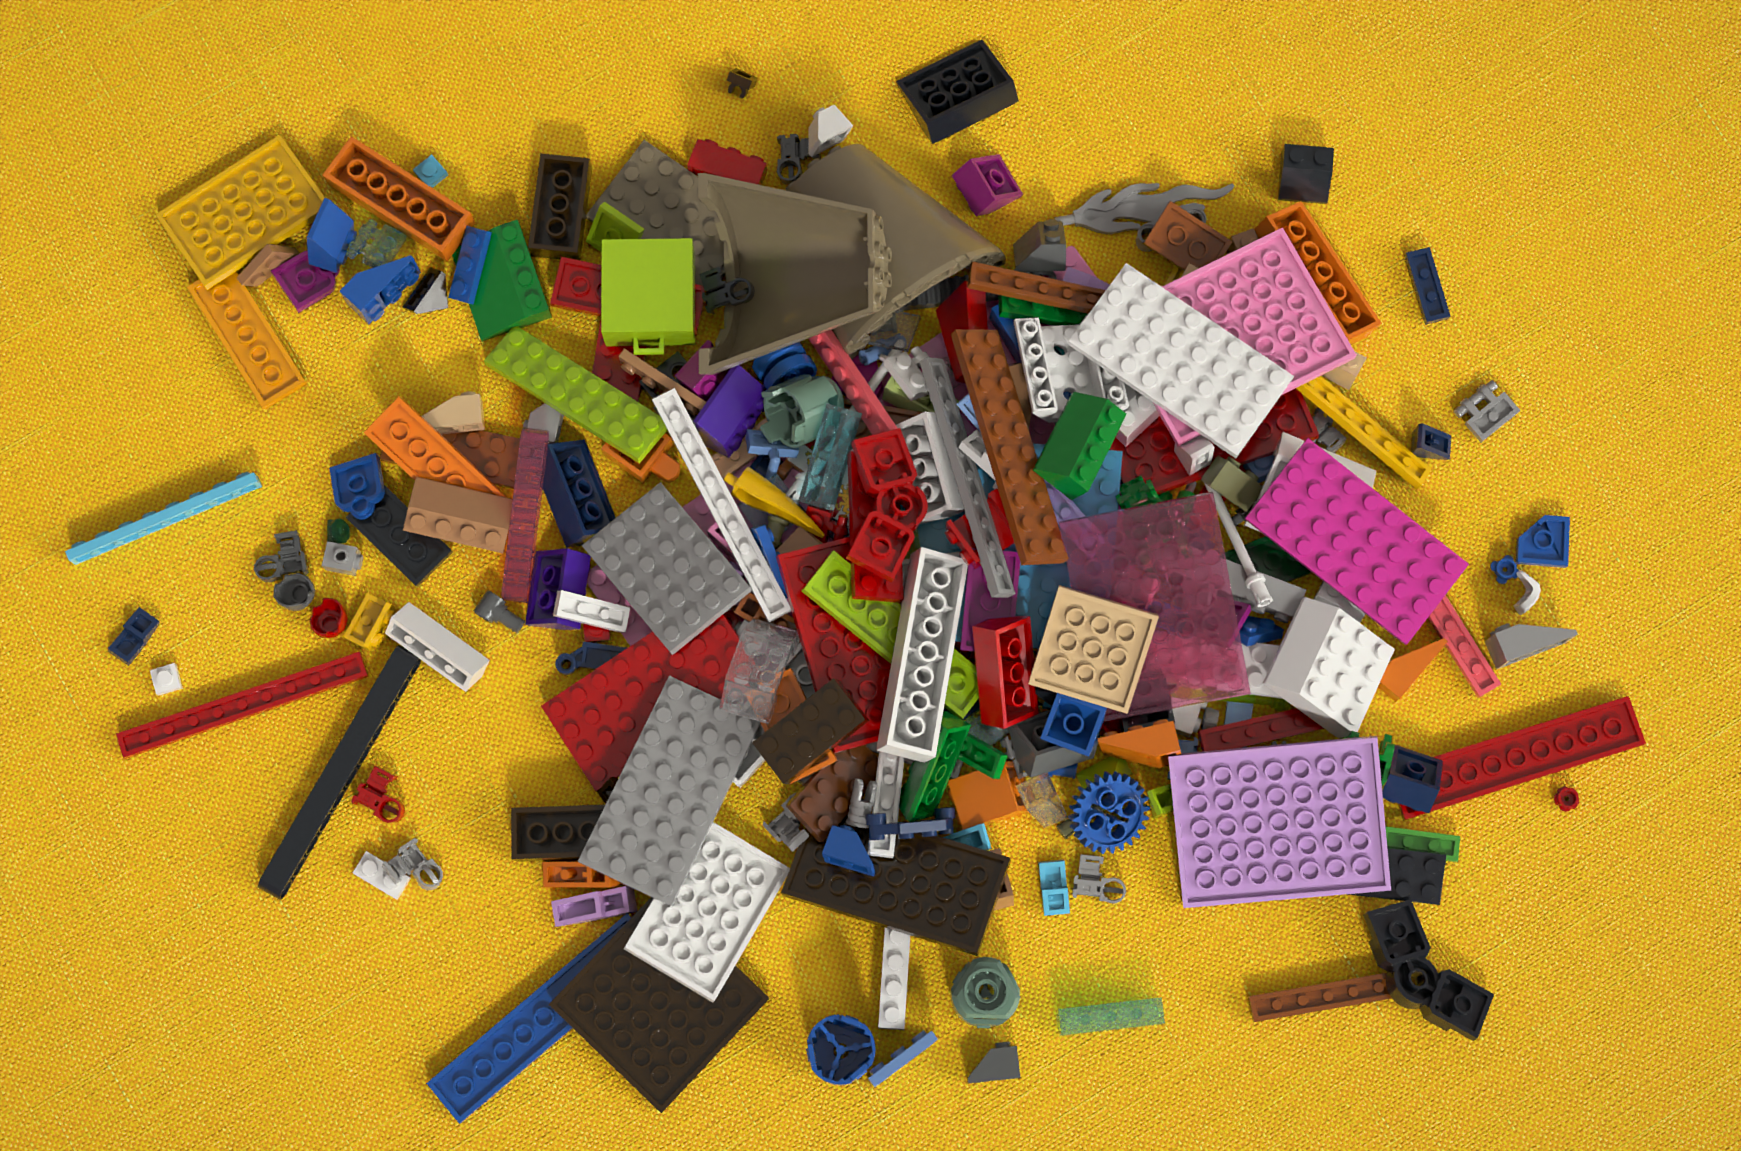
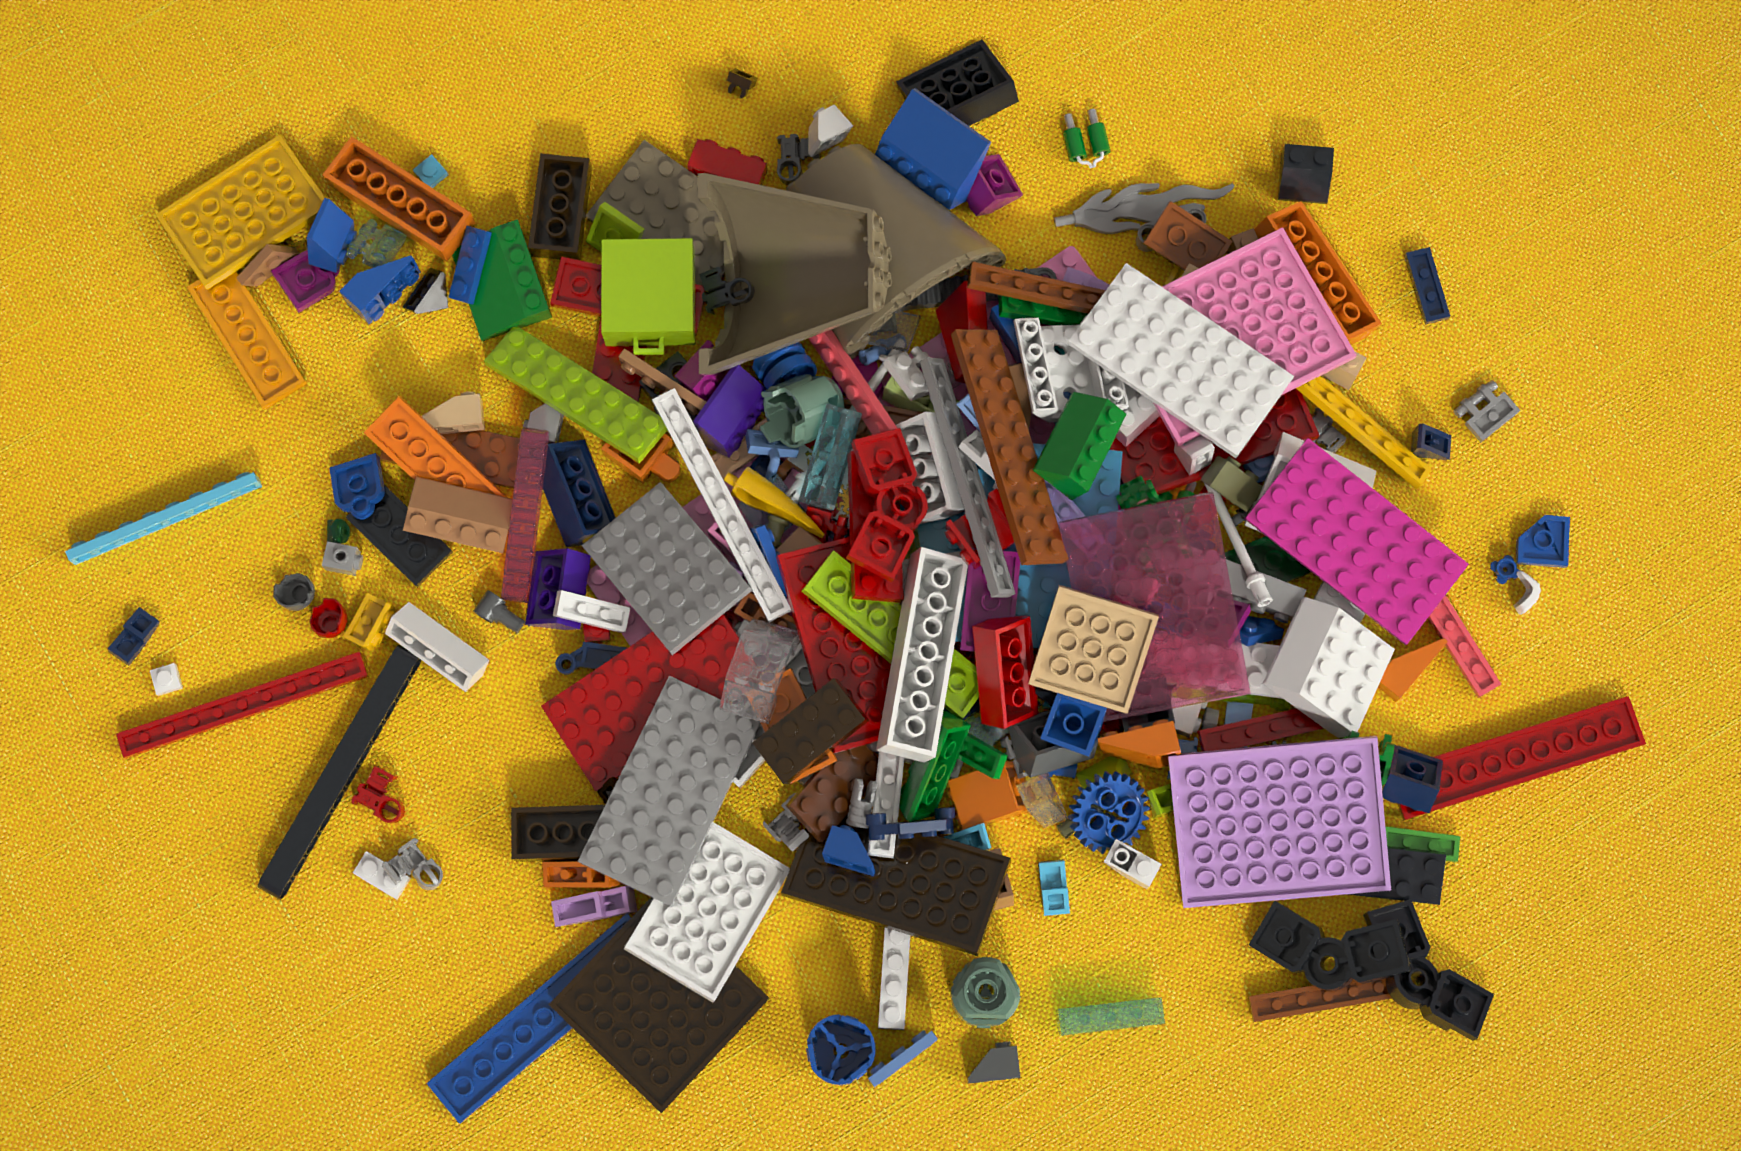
(289, 558): dark grey piece -> none
(933, 149): none -> blue slope
(1041, 248): dark grey slope -> none
(1075, 143): none -> green piece
(1090, 880): light grey piece -> none
(1132, 864): none -> white slope
(1360, 955): none -> black plate
(1521, 641): light grey slope -> none
(1564, 792): red plate -> none

